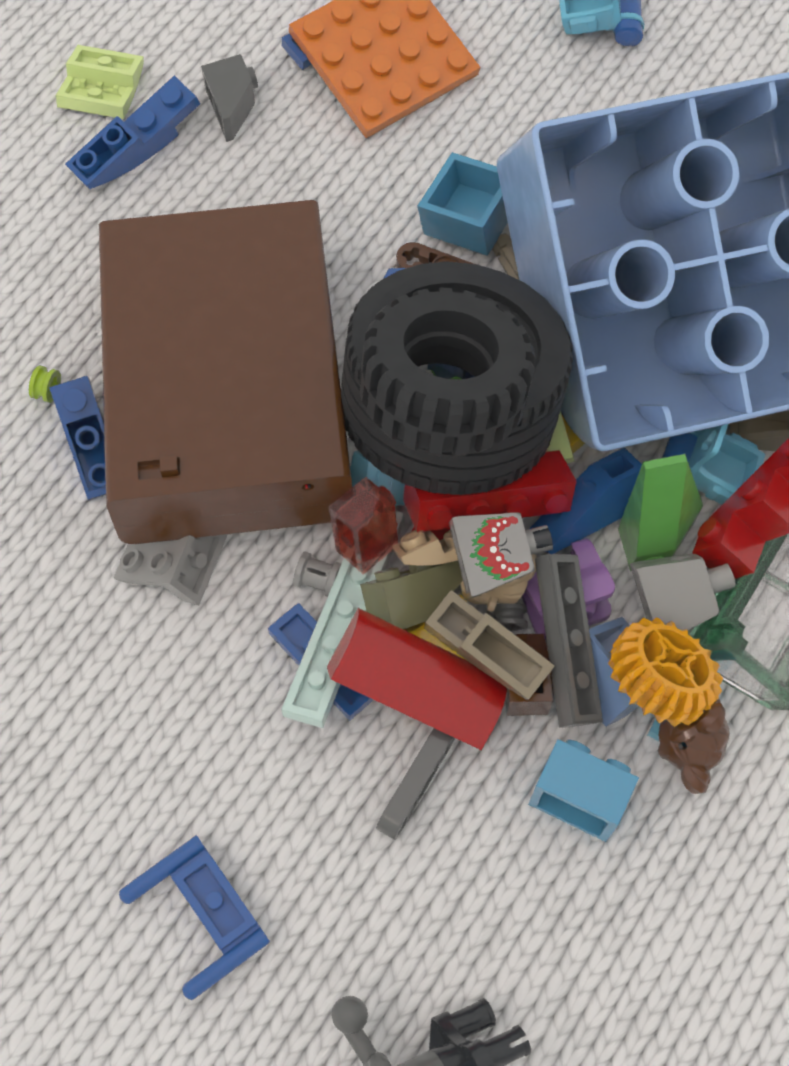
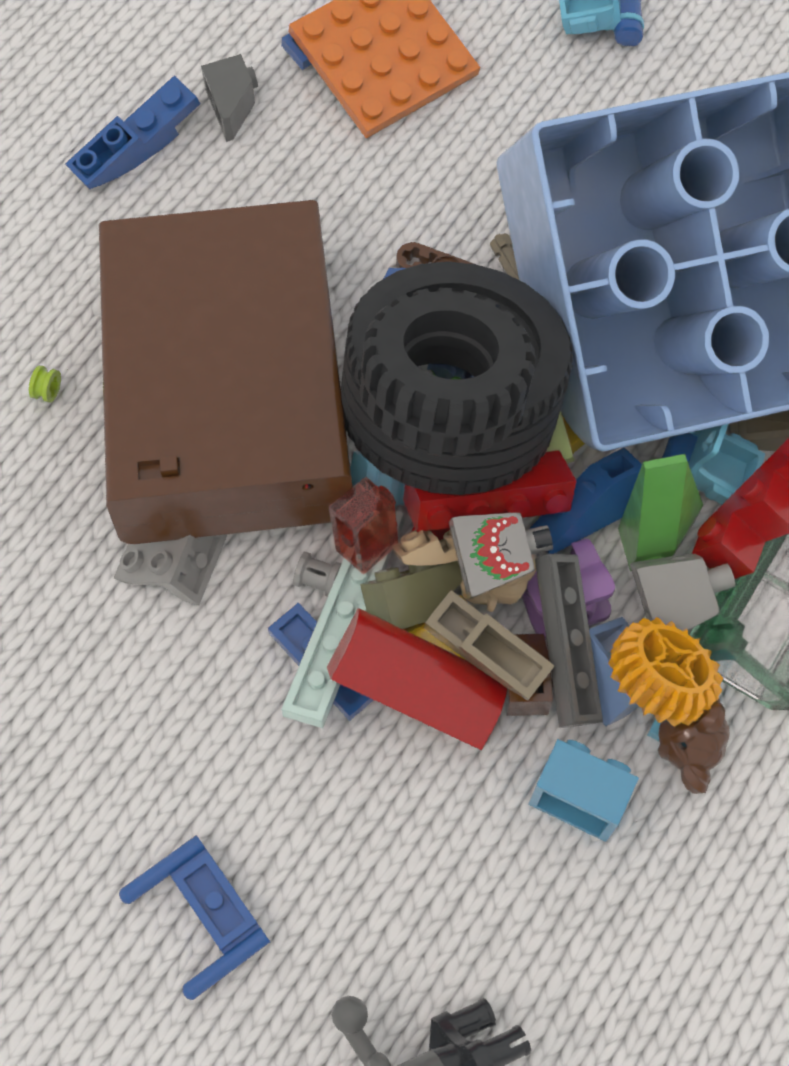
(84, 431): blue slope -> none
(100, 81): yellowish green slope -> none
(414, 783): dark grey beam -> none
(464, 205): dark azure piece -> none
(511, 616): dark grey bush -> none

